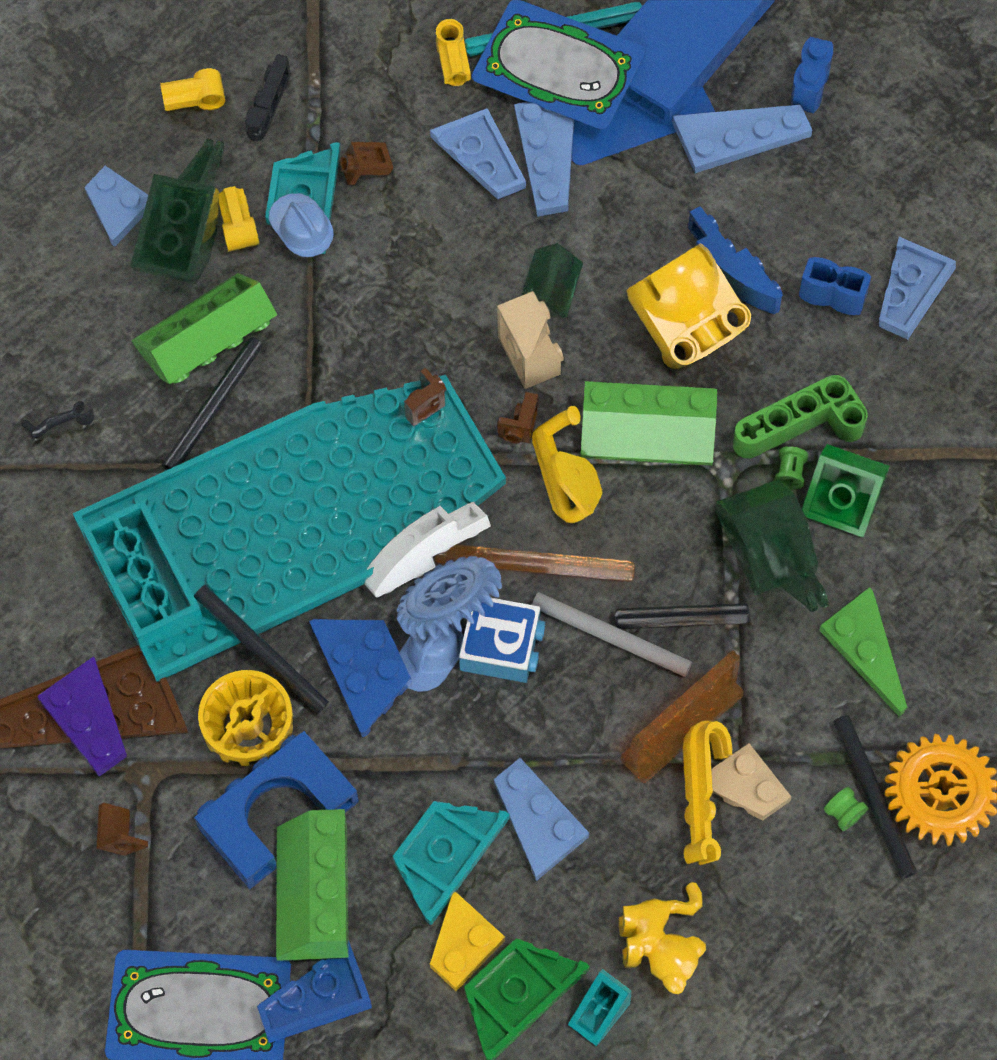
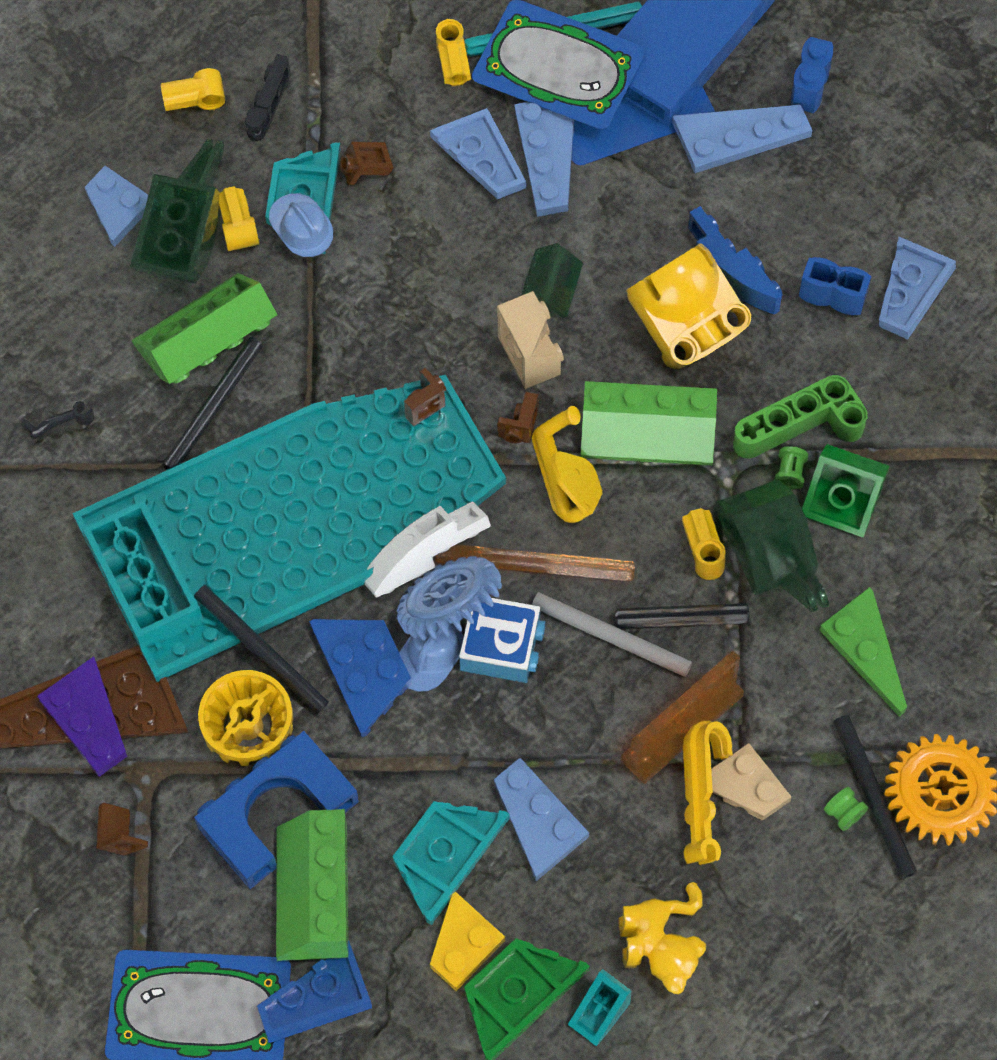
(704, 543): none -> yellow piece

